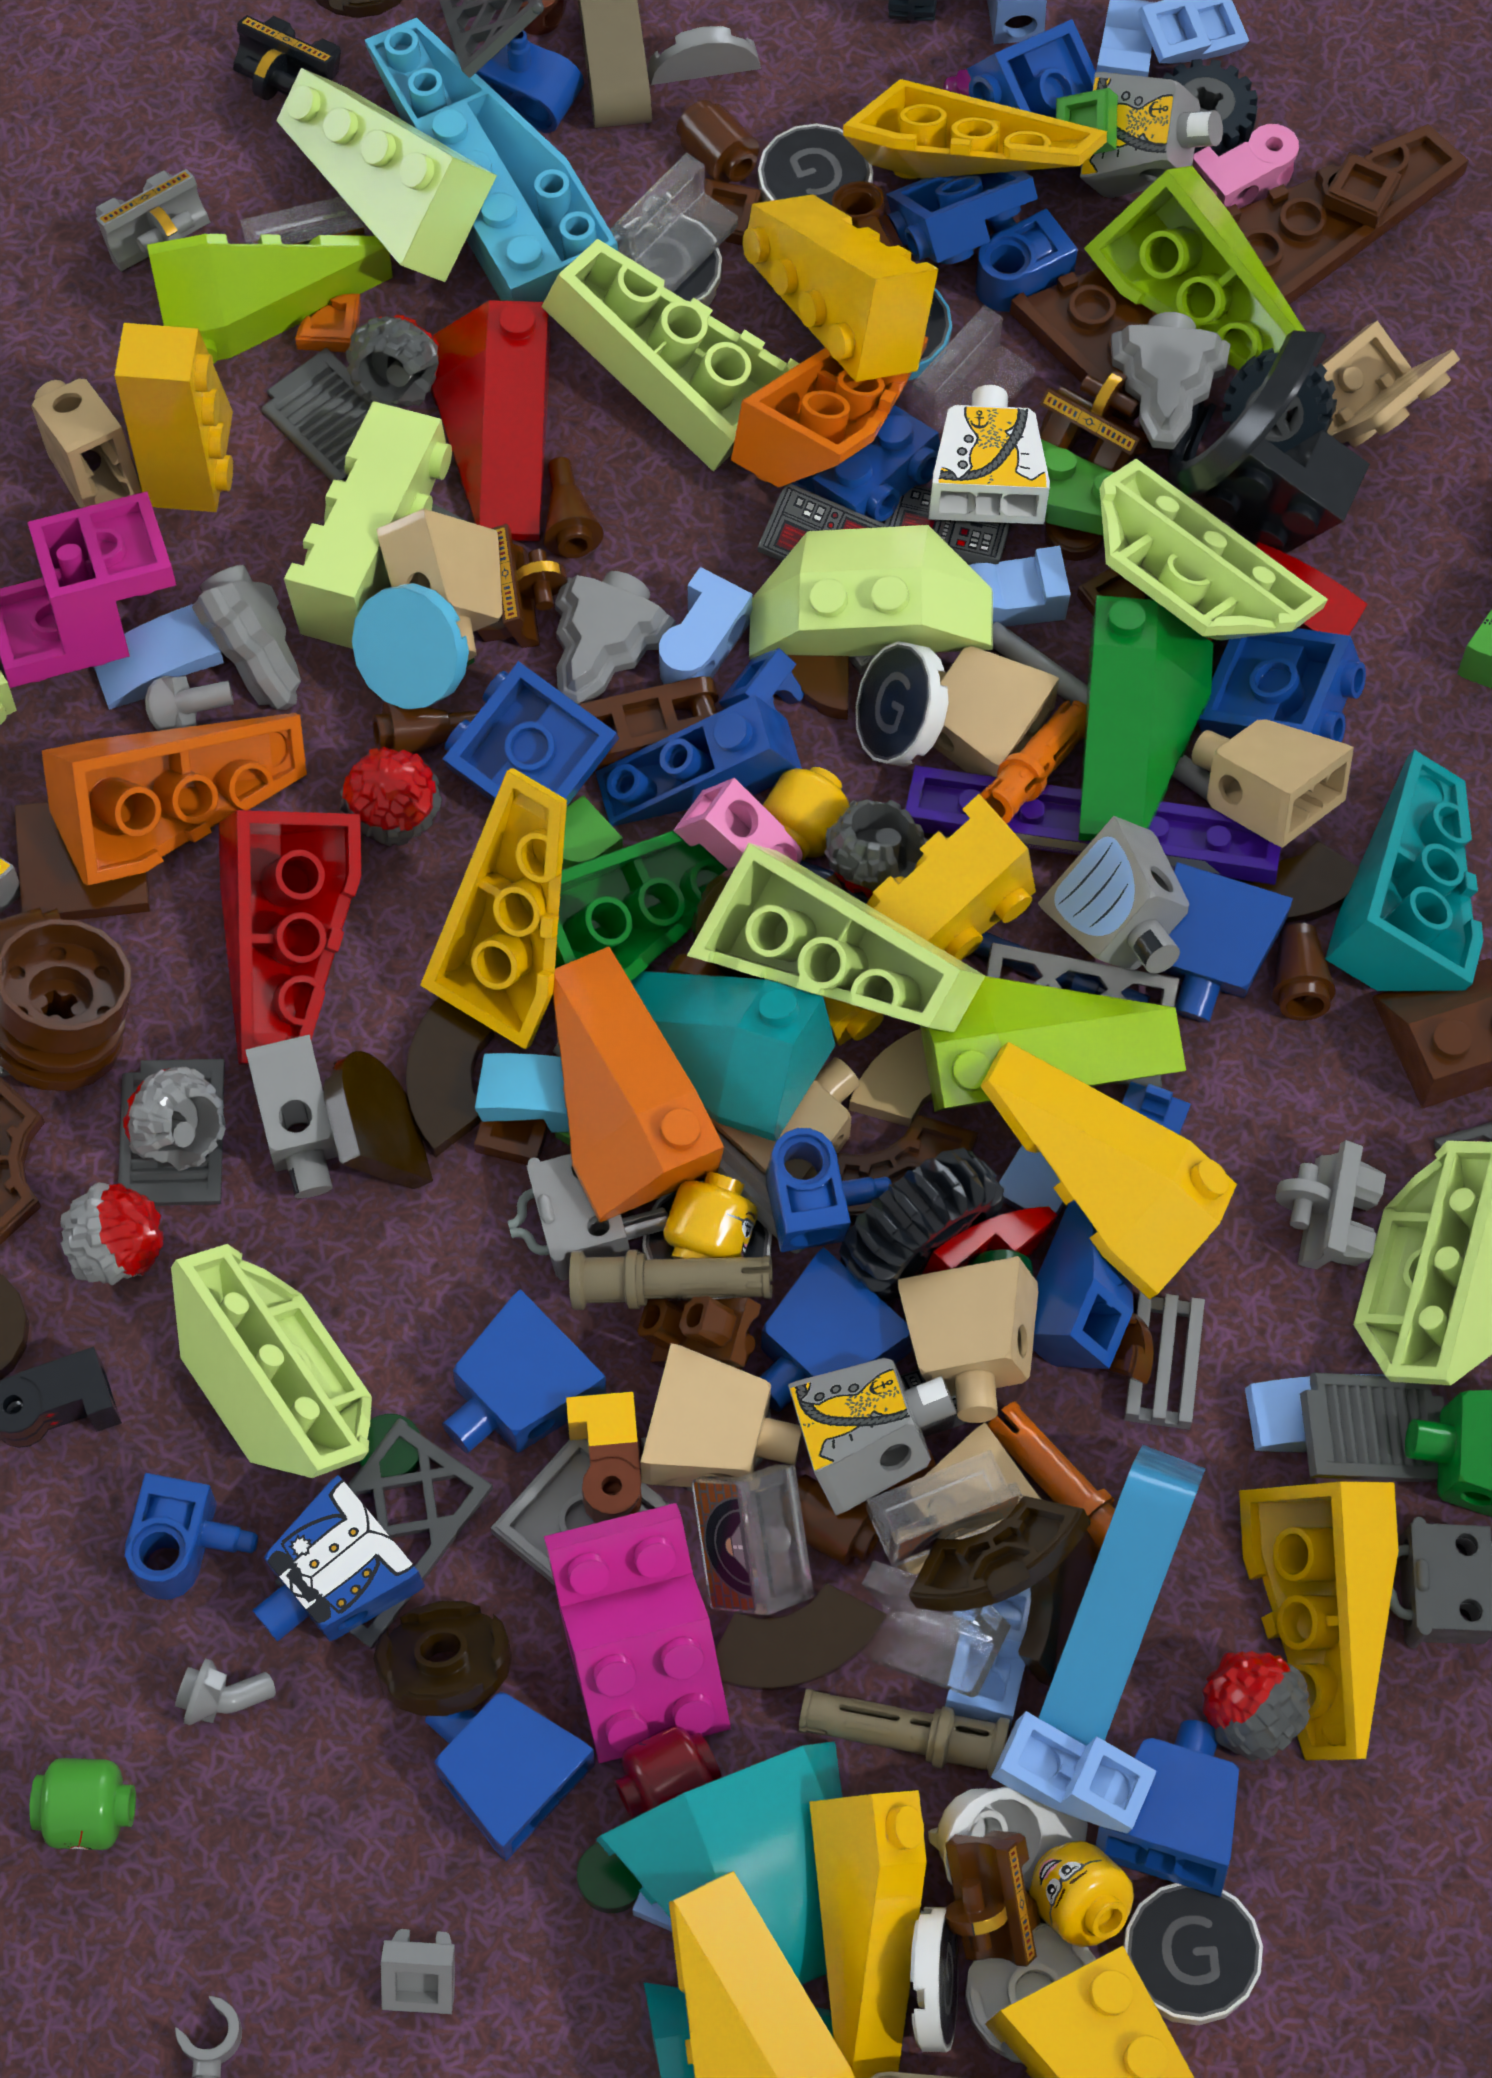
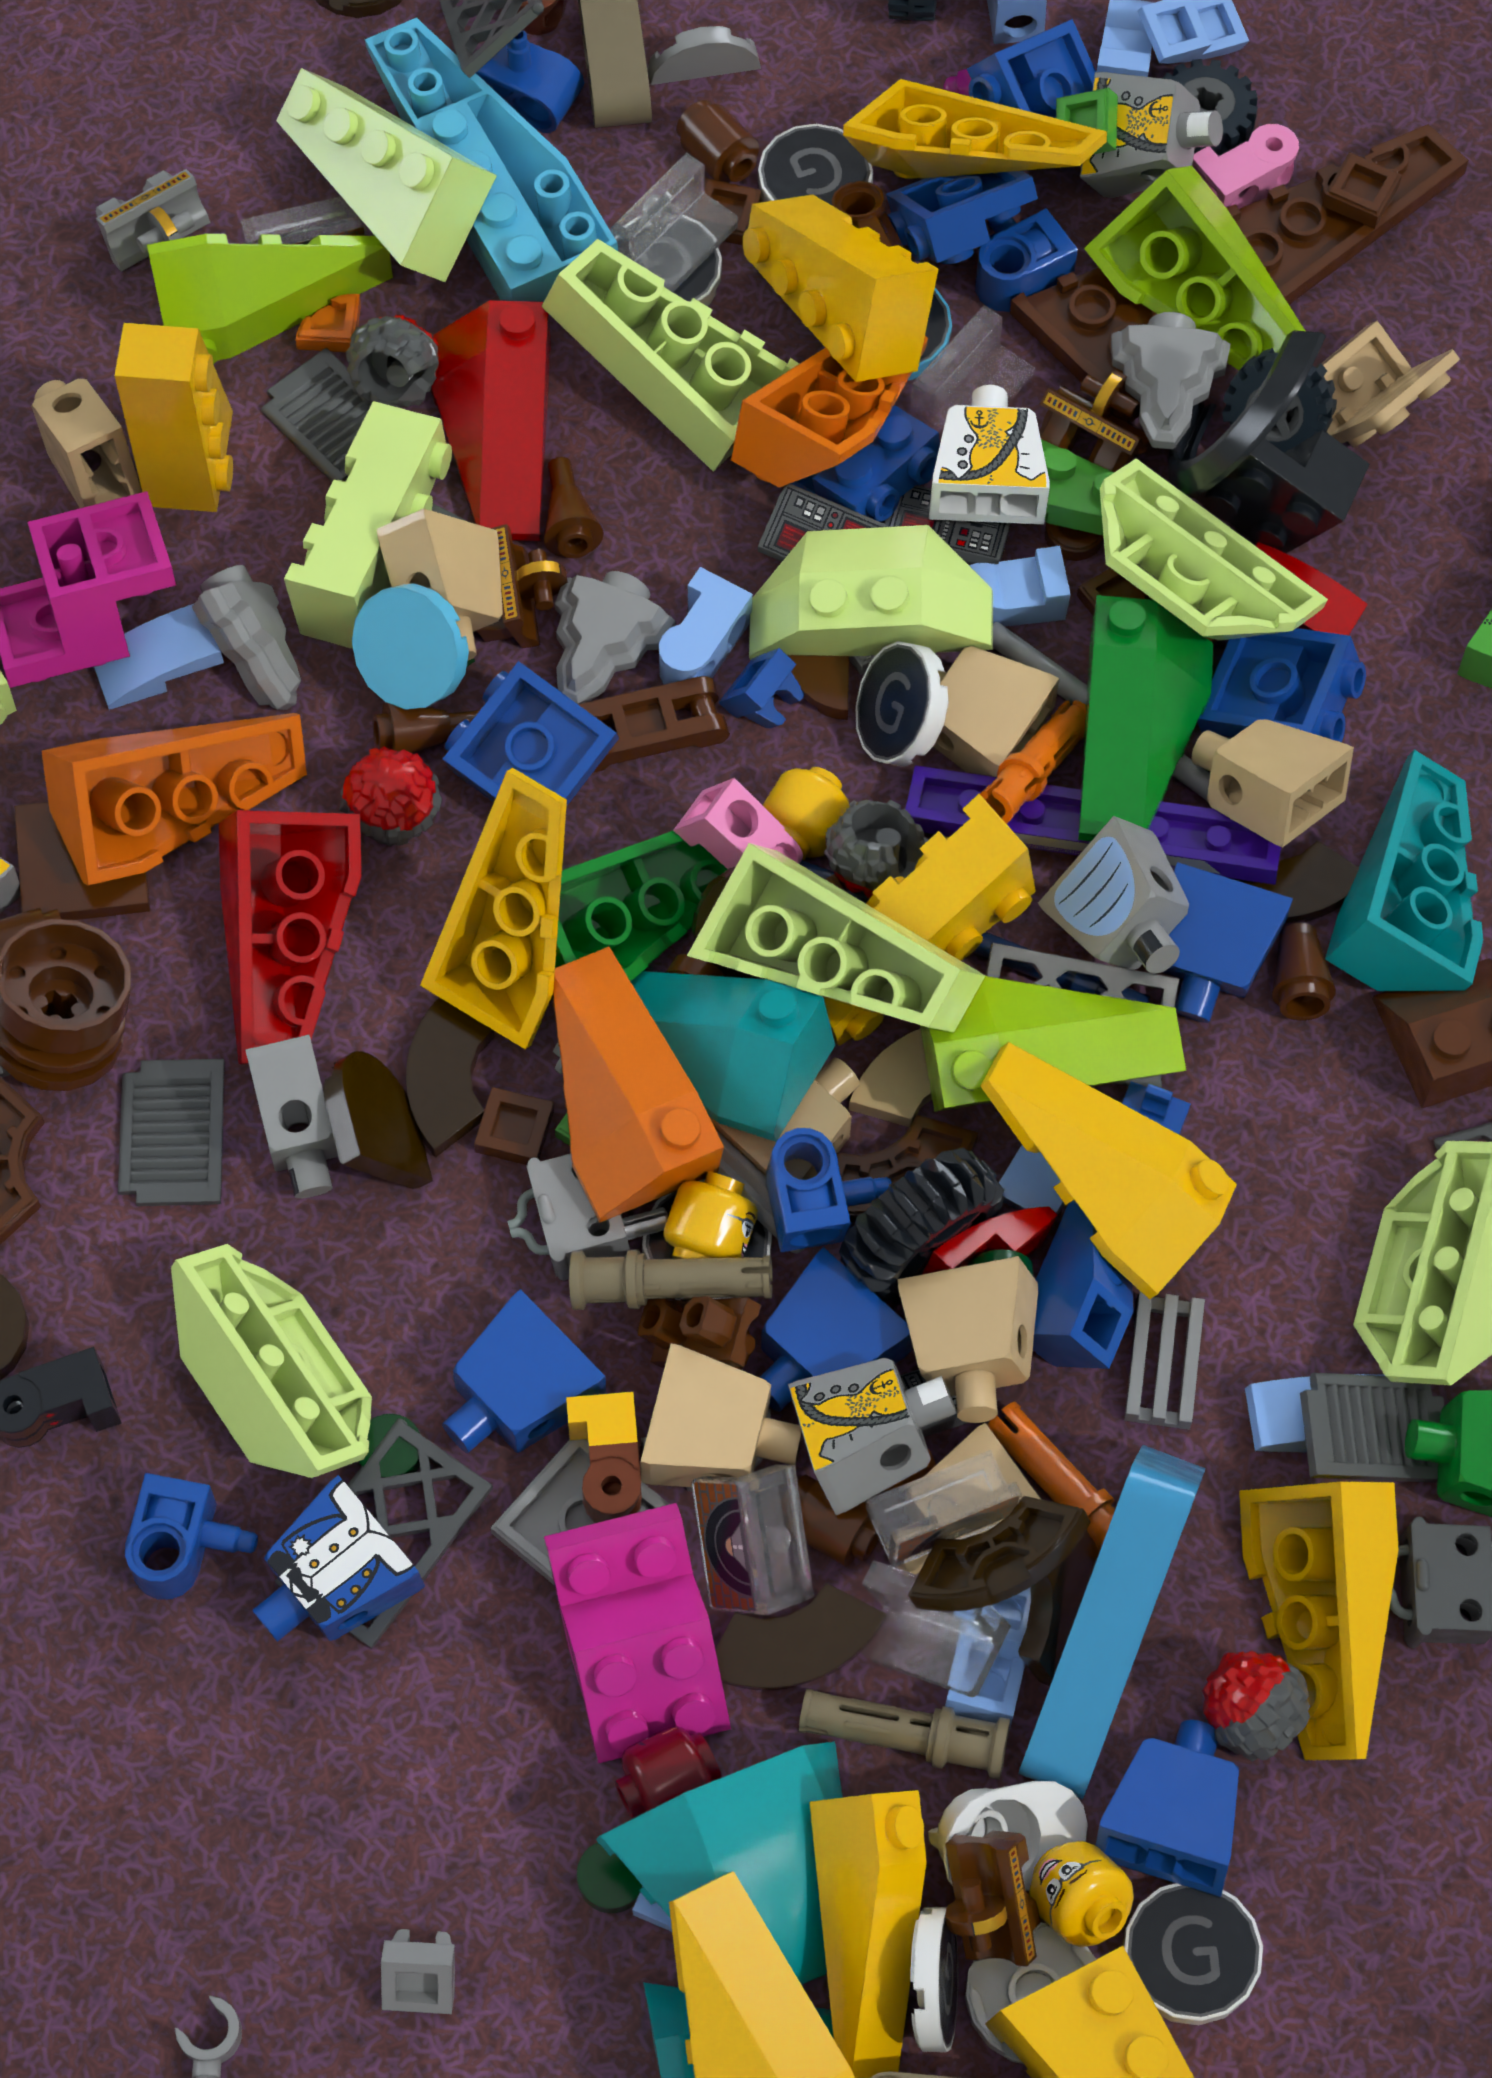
(81, 1804): bright green head -> none
(111, 1234): piece -> none
(175, 705): light grey plate -> none
(175, 1118): light grey piece -> none
(206, 1693): light grey plate -> none
(274, 56): black hips -> none
(449, 1685): dark brown tile -> none
(508, 1768): blue torso -> none
(522, 1089): medium azure slope -> none
(587, 834): bright green tile -> none
(664, 778): blue slope -> none
(1076, 1779): light blue slope -> none
(1134, 1353): reddish brown tile -> none
(1324, 1204): light grey hips -> none

